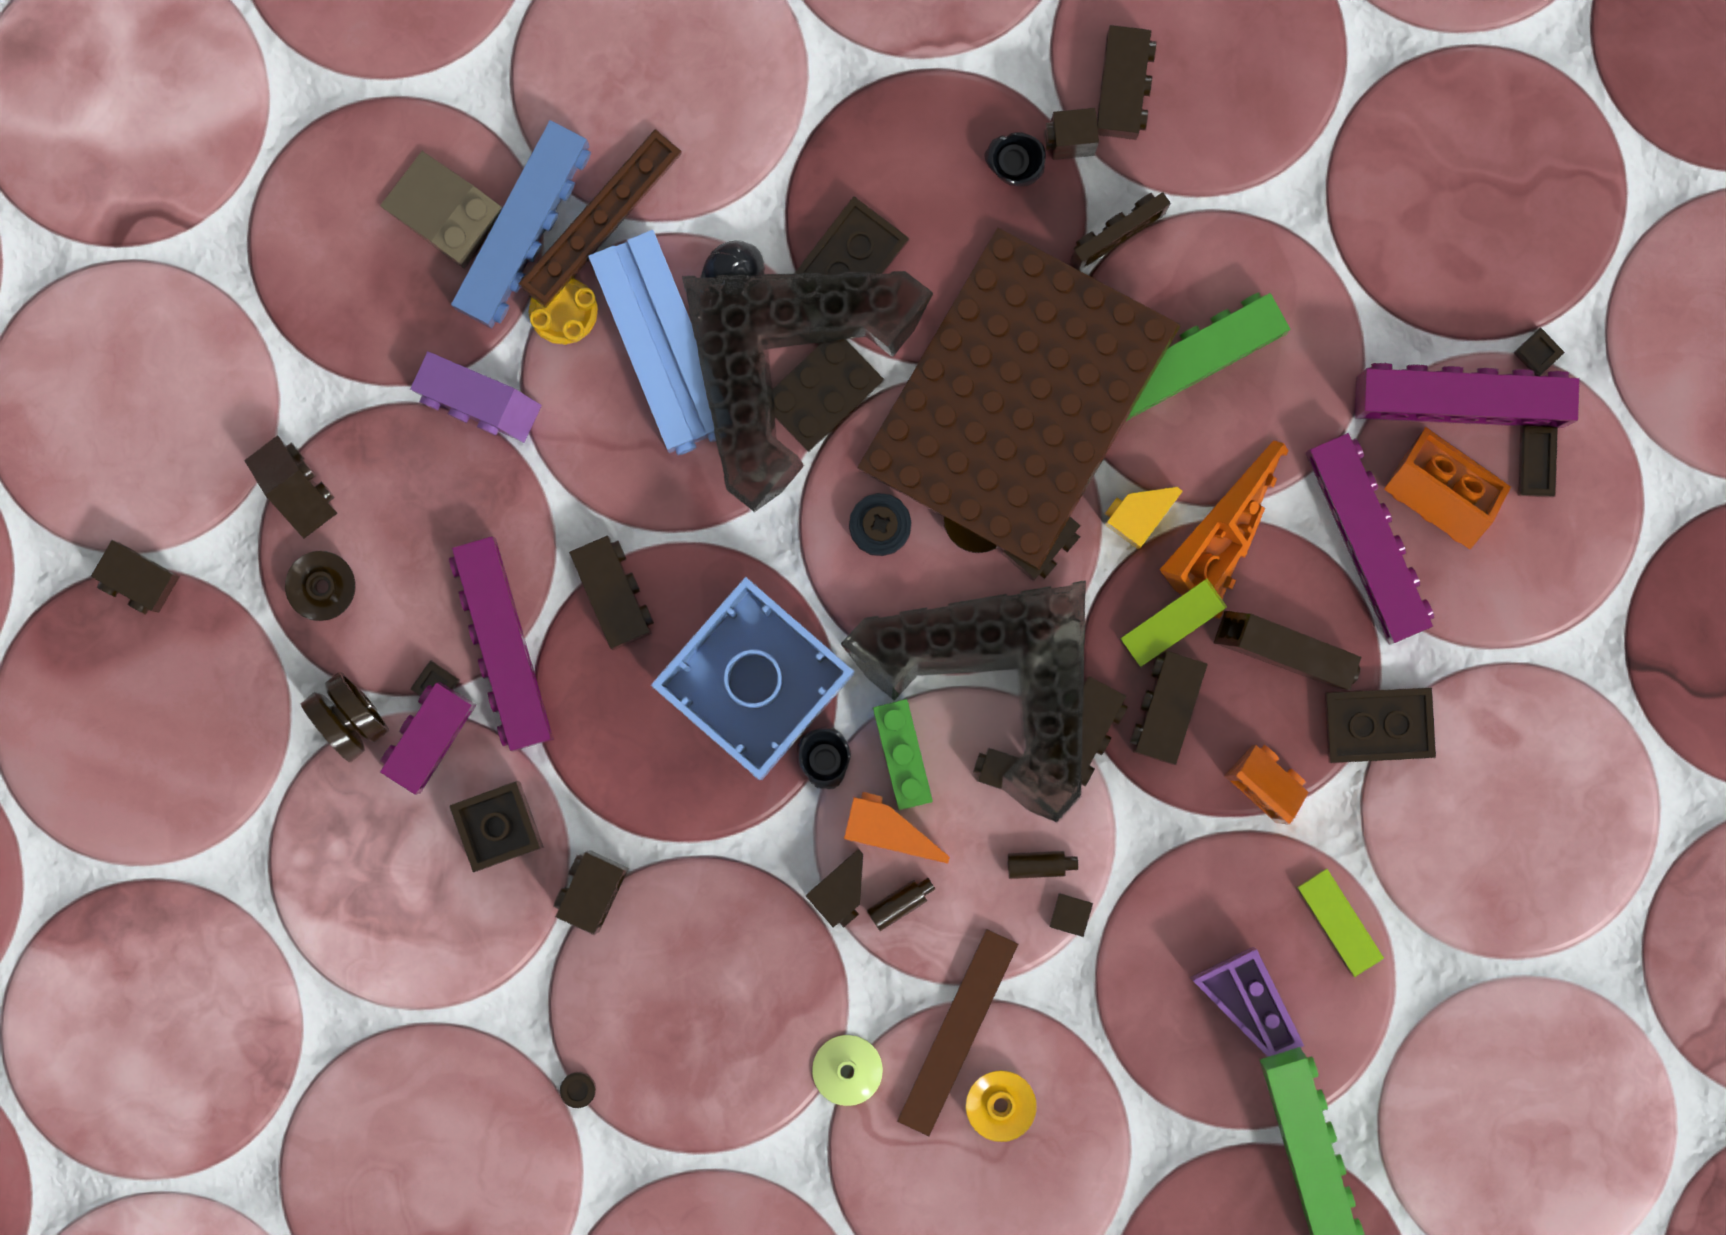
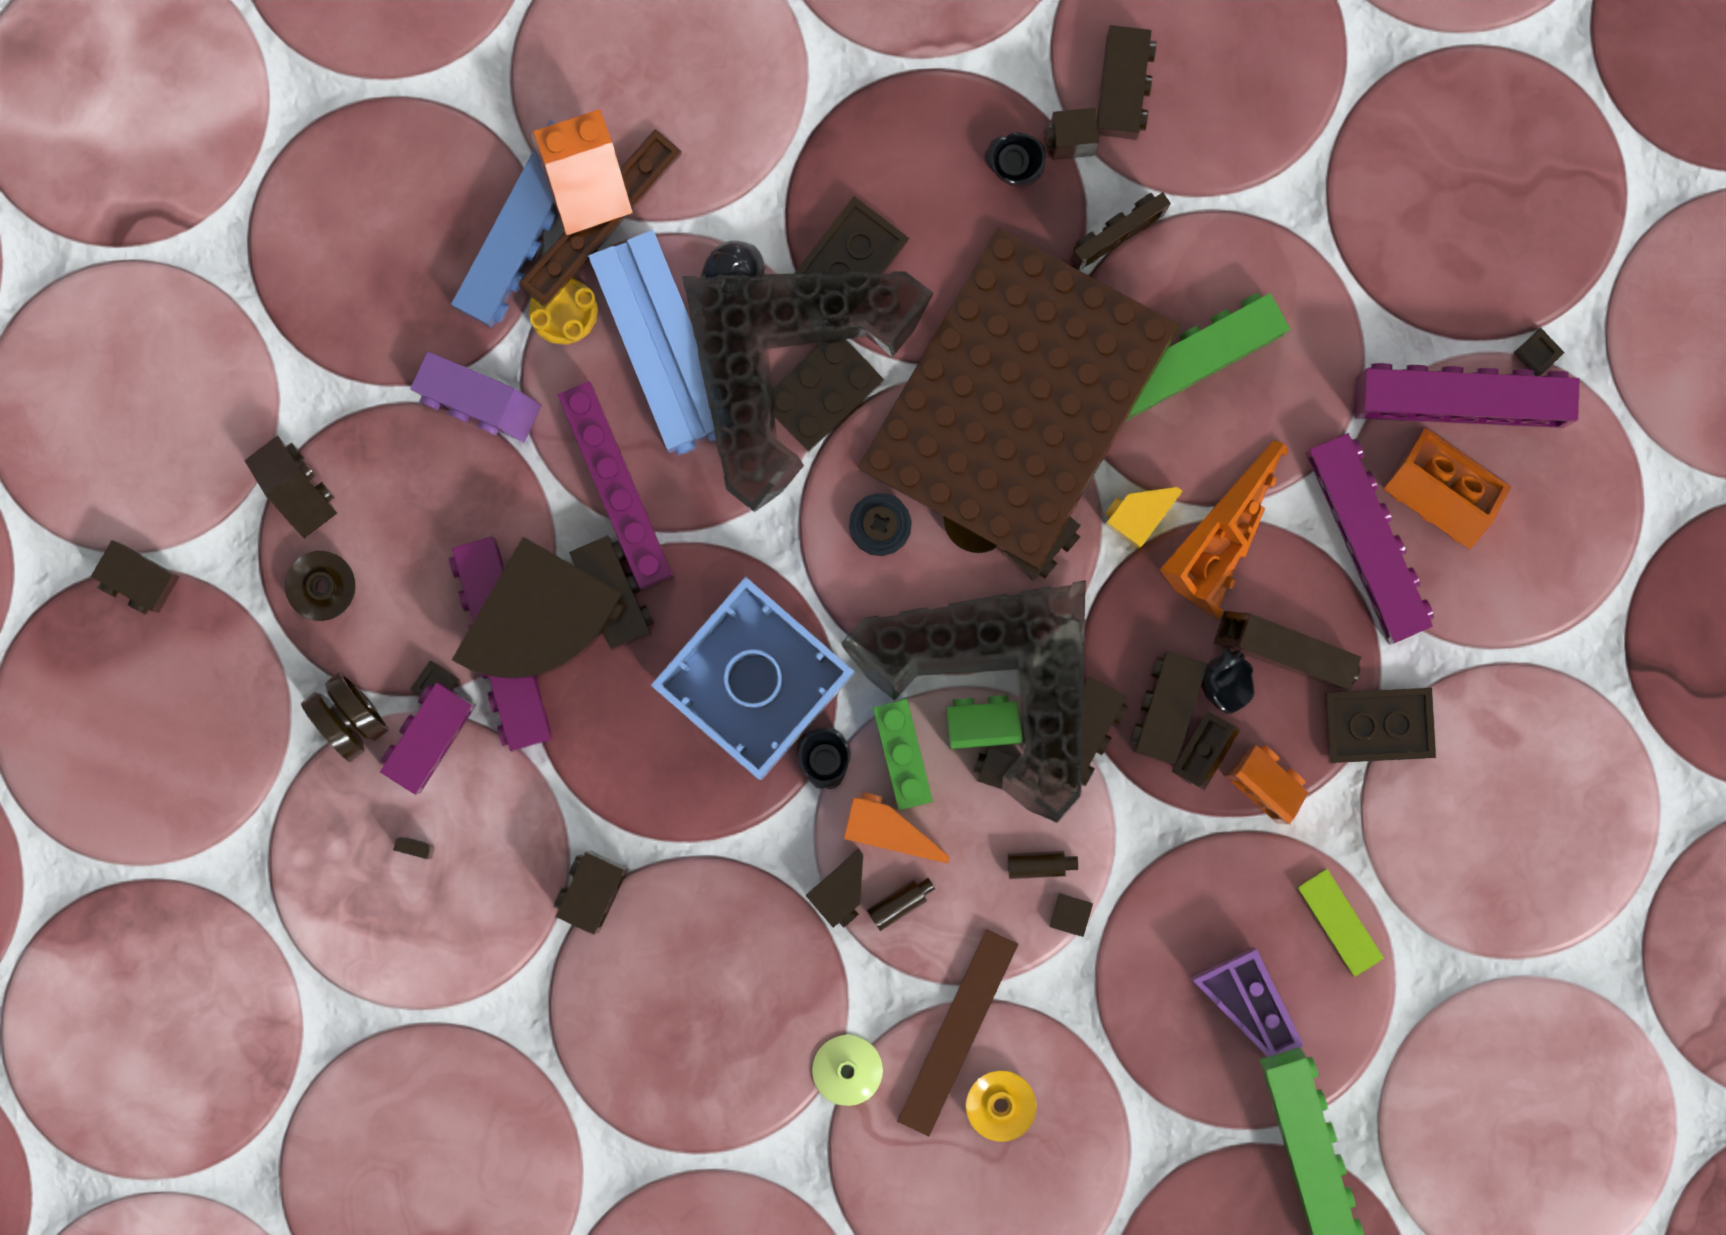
(414, 847): none -> dark brown tile
(442, 209): dark tan slope -> none
(496, 826): dark brown brick -> none
(537, 617): none -> dark brown brick
(578, 1090): dark brown tile -> none
(582, 171): none -> slope
(615, 486): none -> magenta brick
(983, 723): none -> bright green slope
(1173, 622): lime tile -> none
(1205, 750): none -> dark brown panel
(1229, 681): none -> black hair
(1537, 461): dark brown tile -> none

